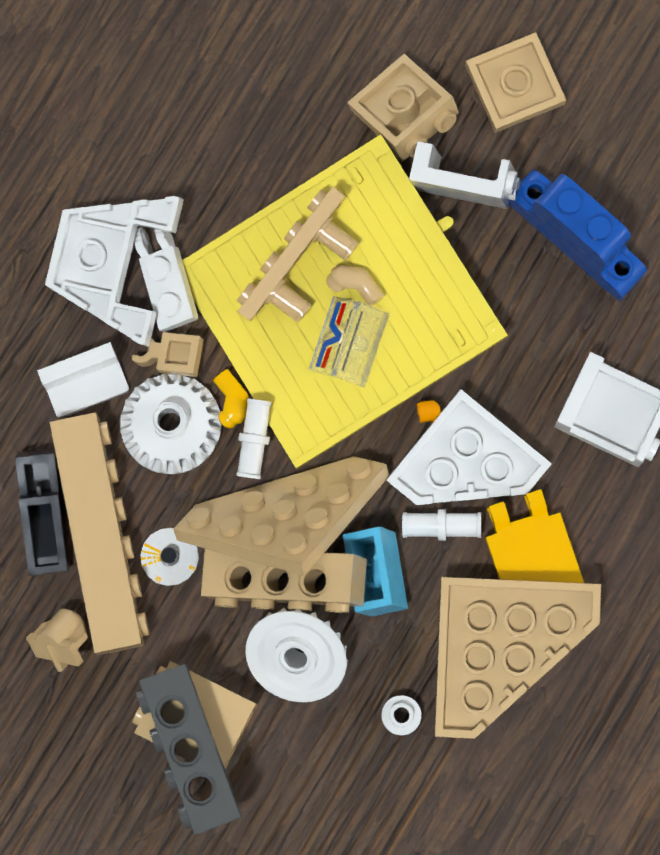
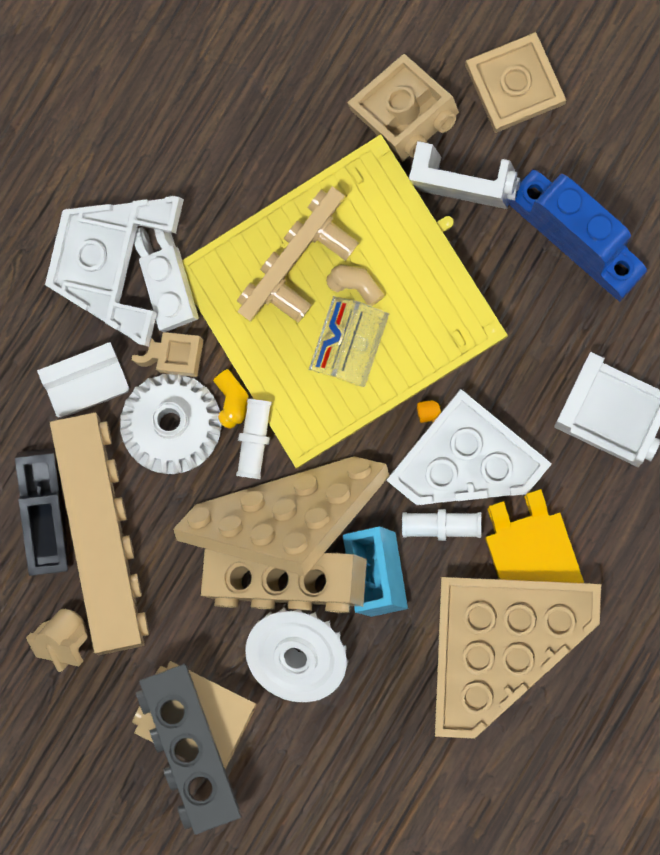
(167, 559): white piece -> none
(401, 702): white plate -> none

